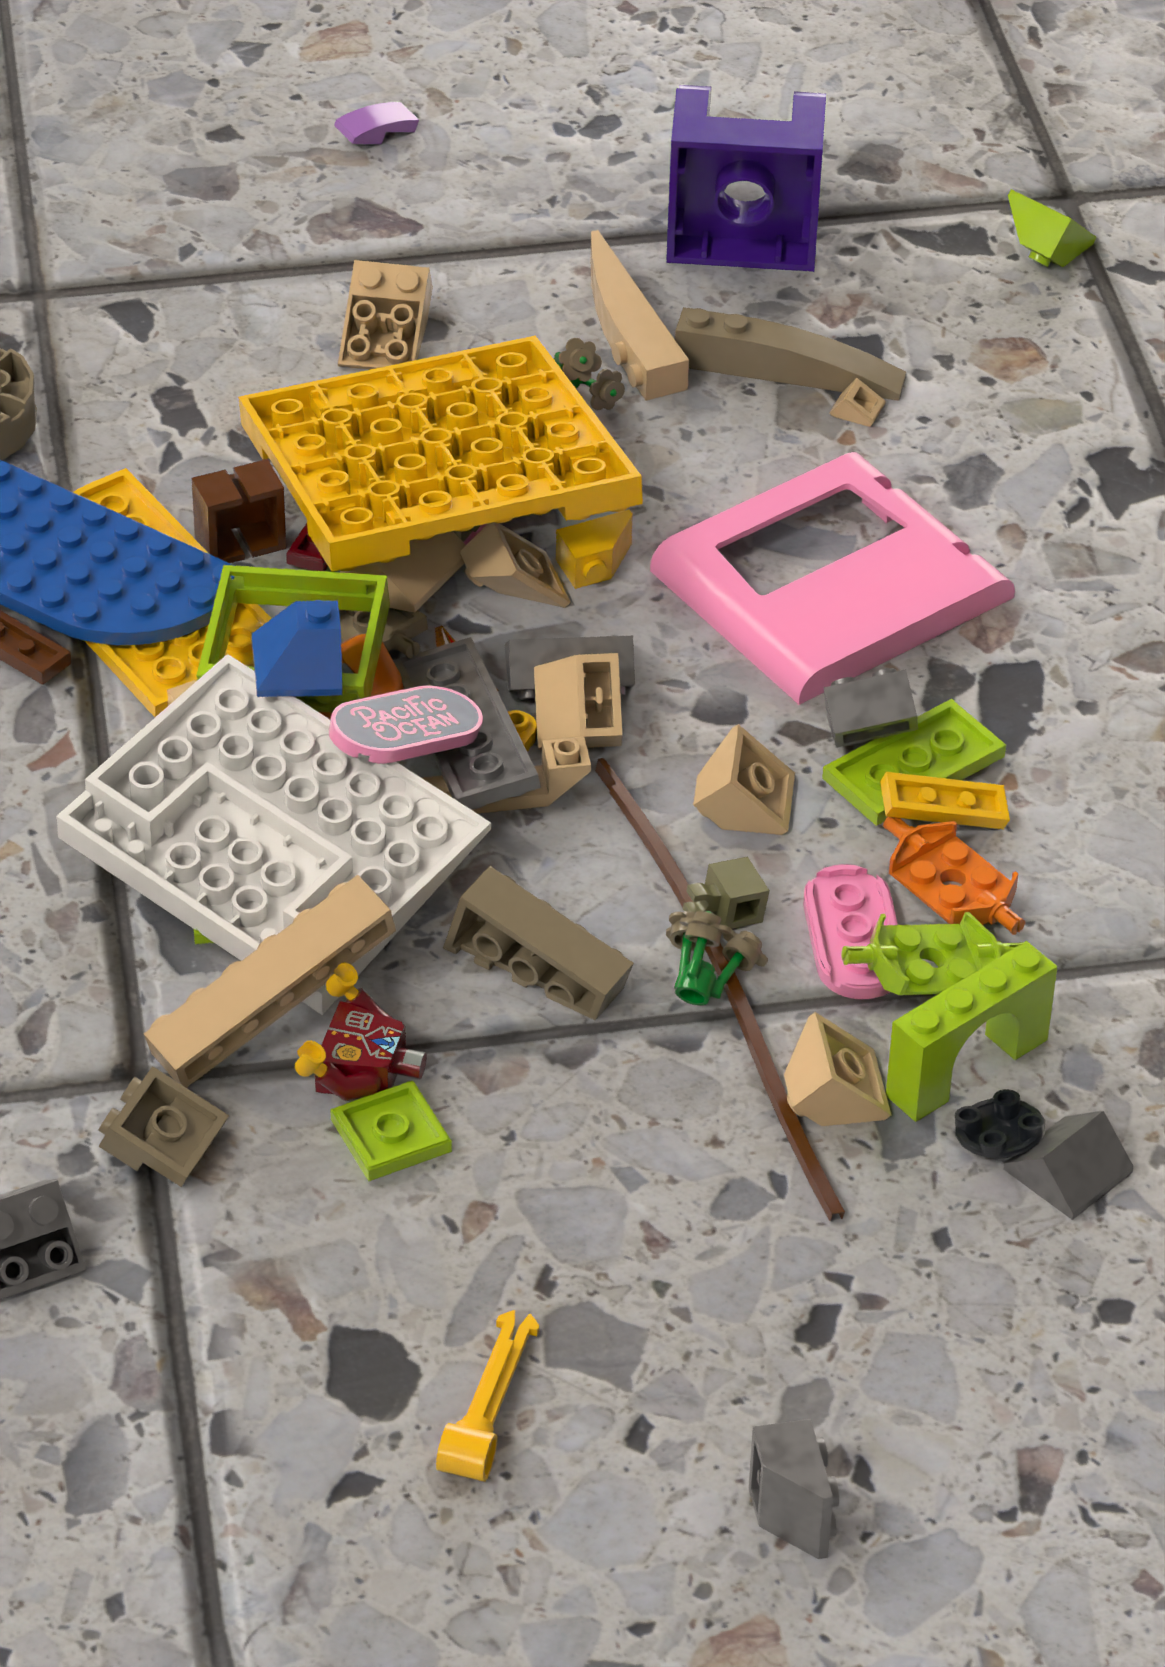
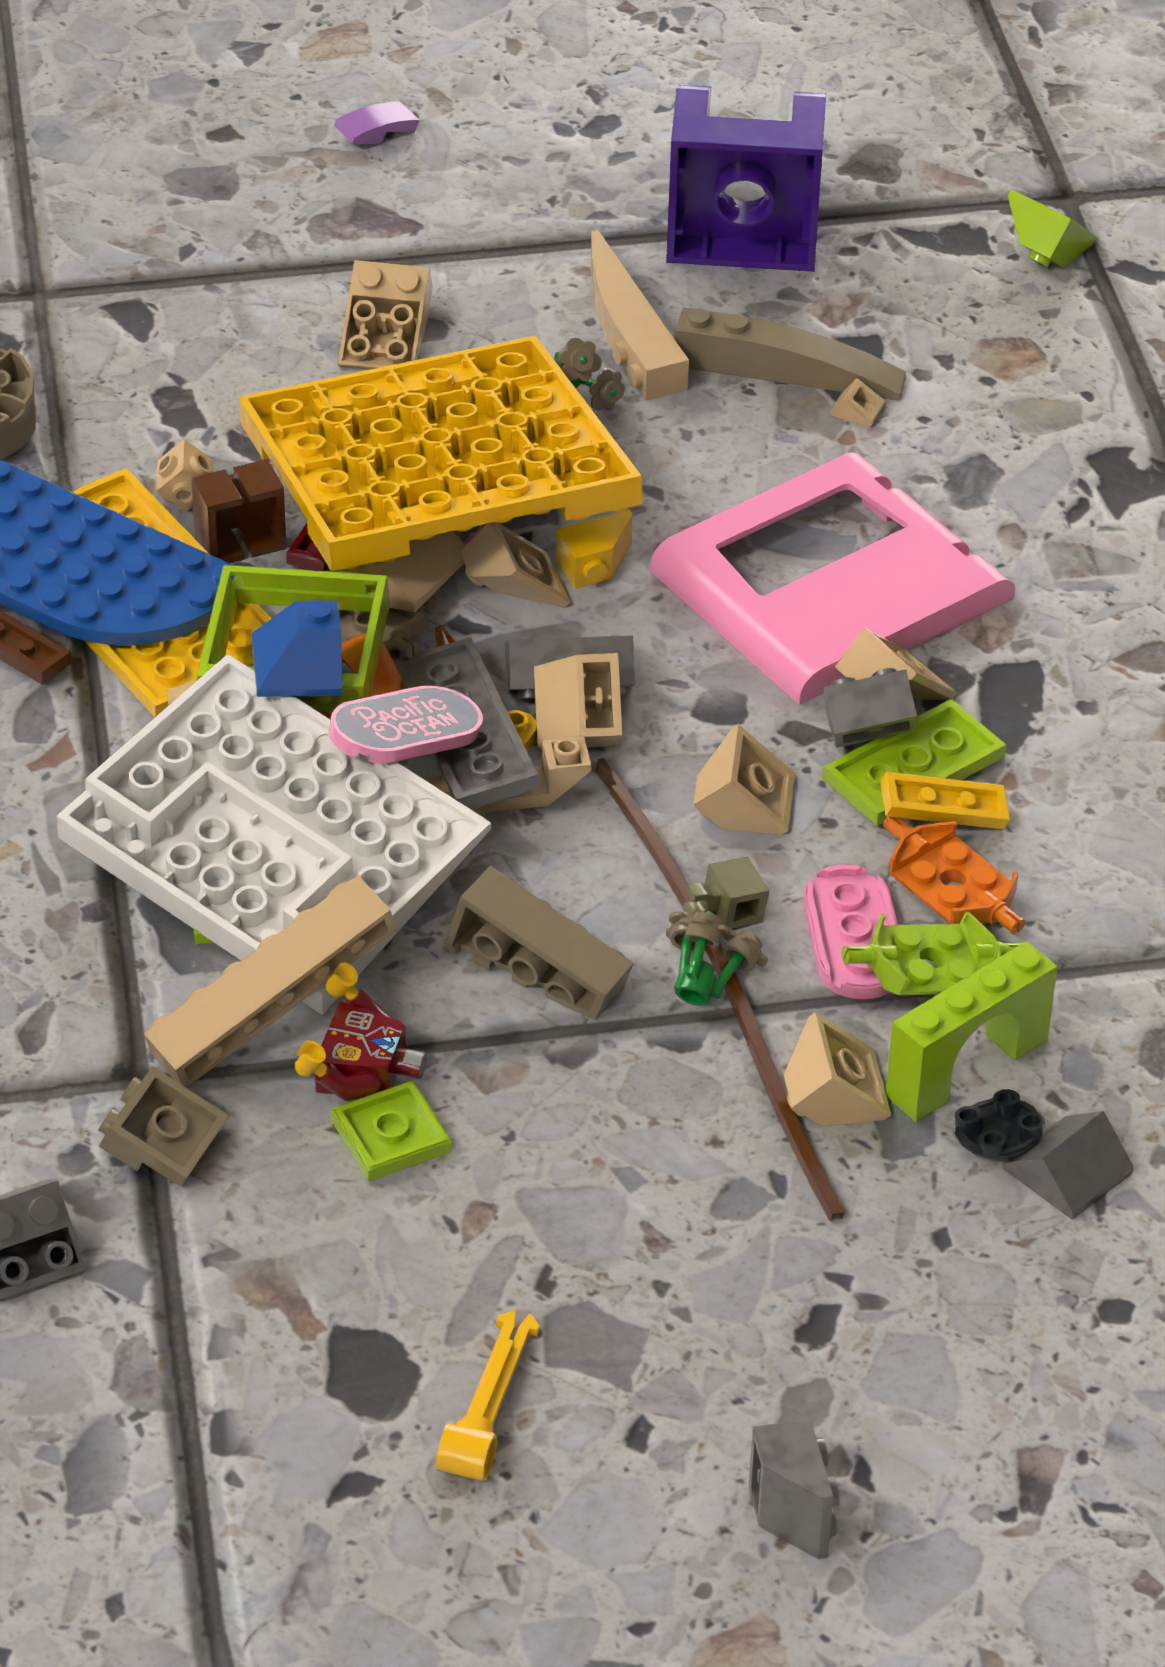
(177, 469): none -> tan brick
(873, 653): none -> tan slope

